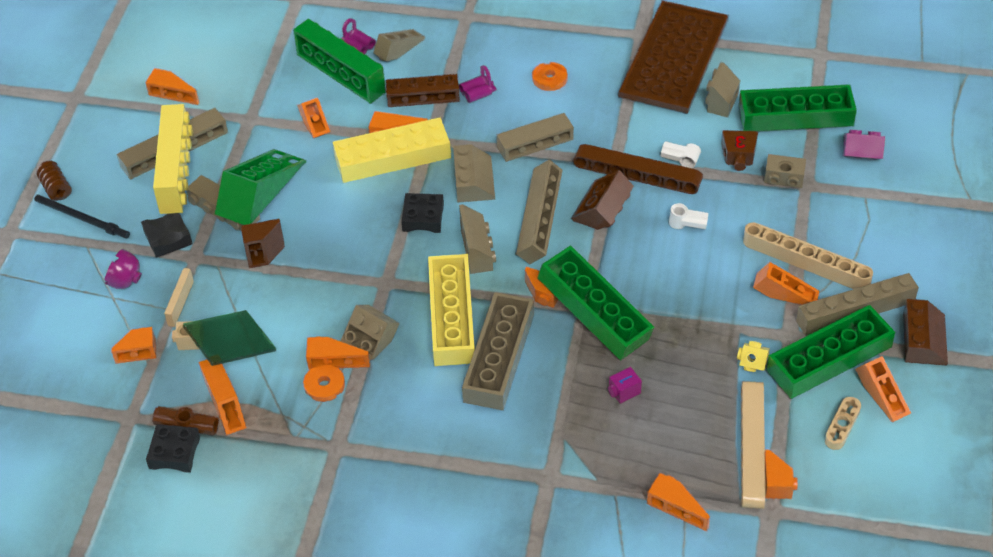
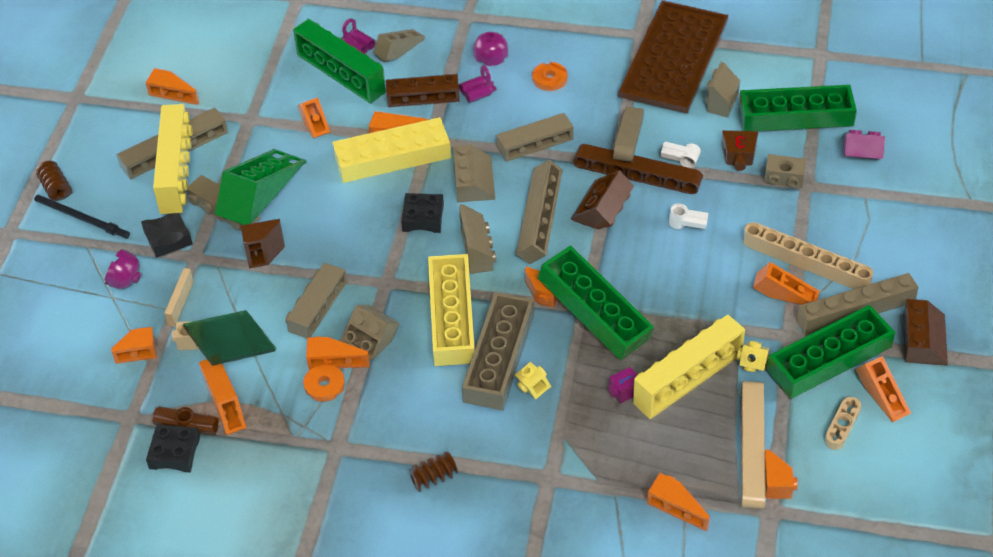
(316, 300): none -> dark tan brick
(432, 470): none -> reddish brown piece
(490, 48): none -> magenta cylinder
(532, 380): none -> light yellow brick
(628, 134): none -> dark tan beam
(688, 366): none -> light yellow brick

